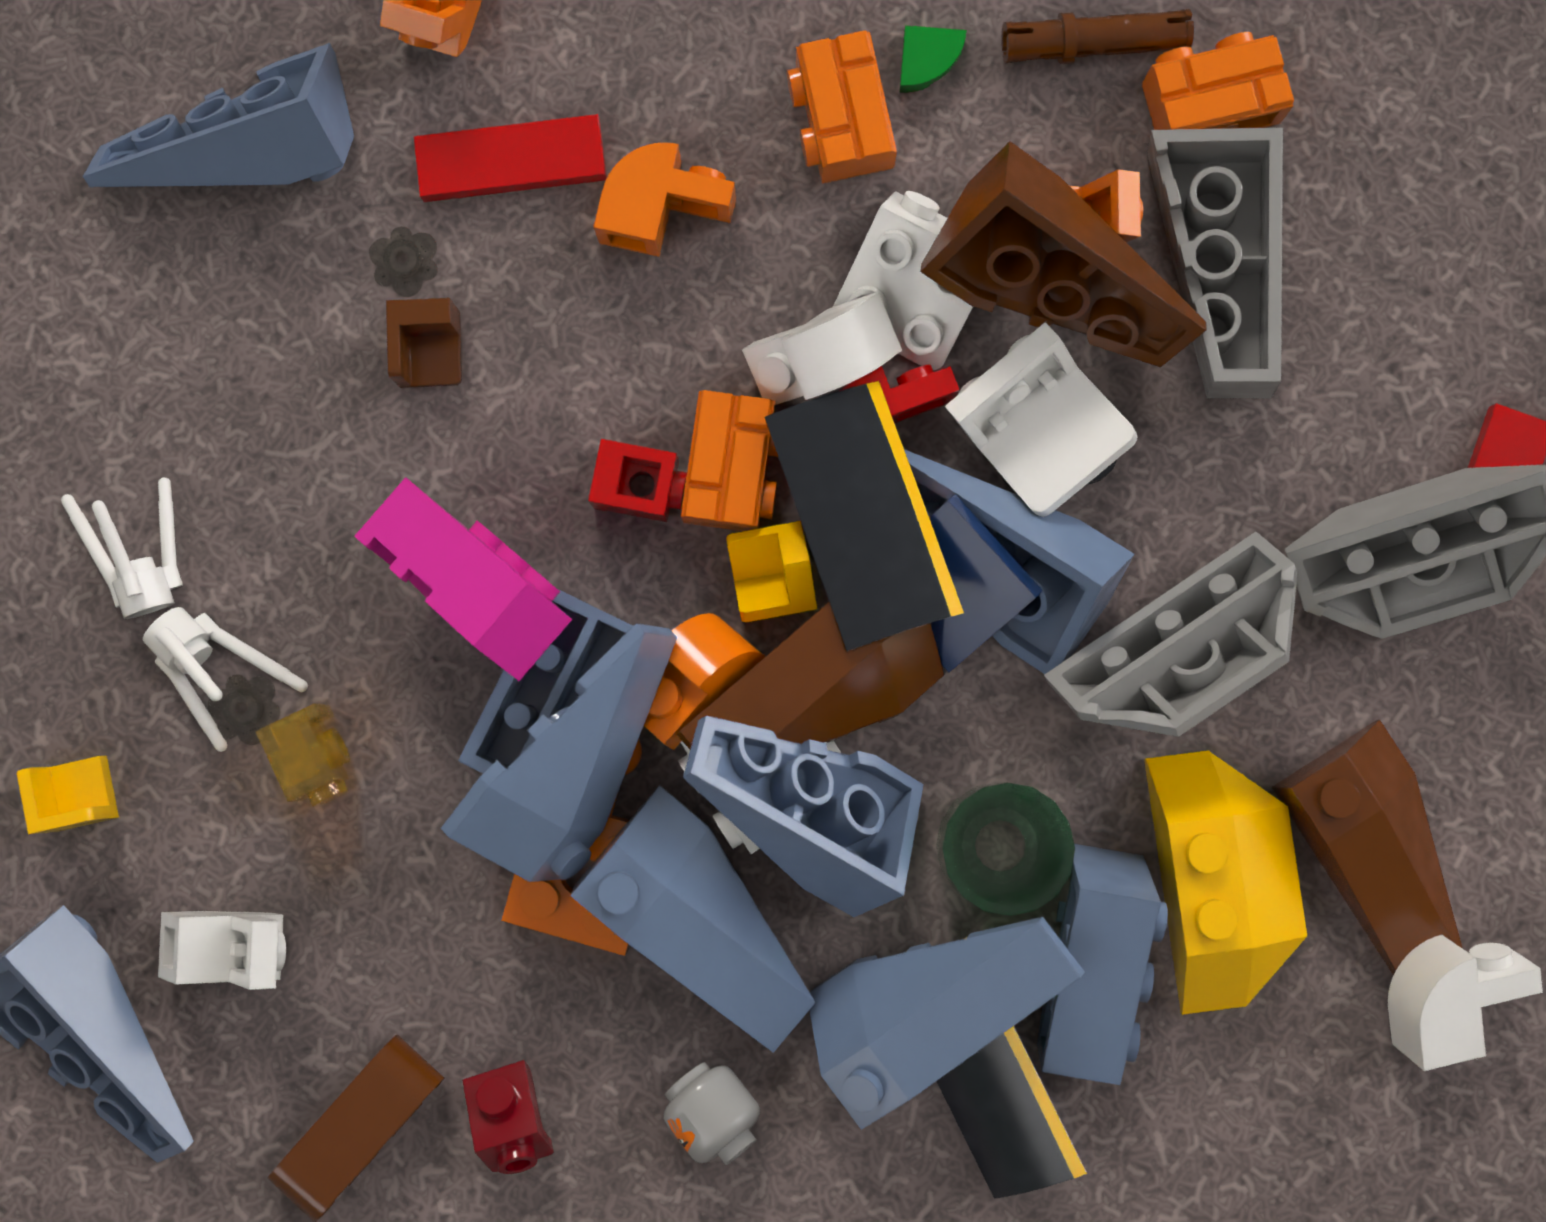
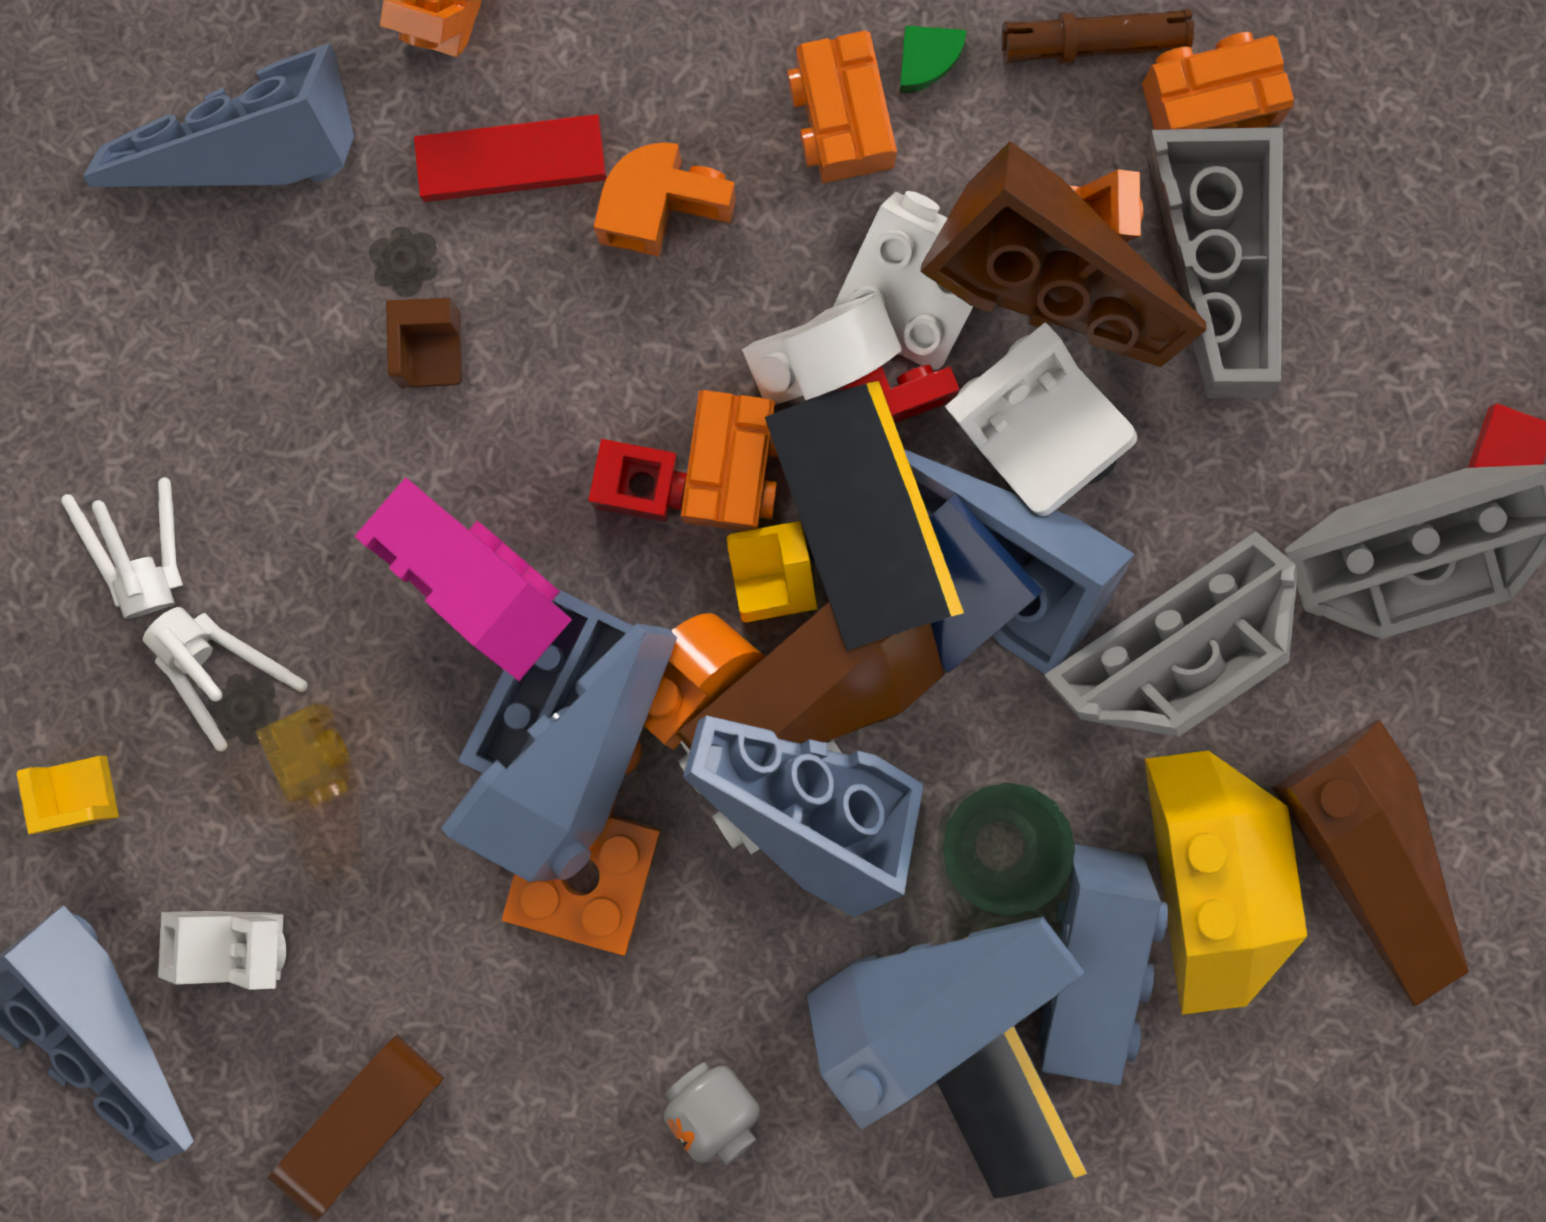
(506, 1119): dark red bracket -> none
(689, 913): sand blue wedge -> none
(1440, 997): white brick -> none

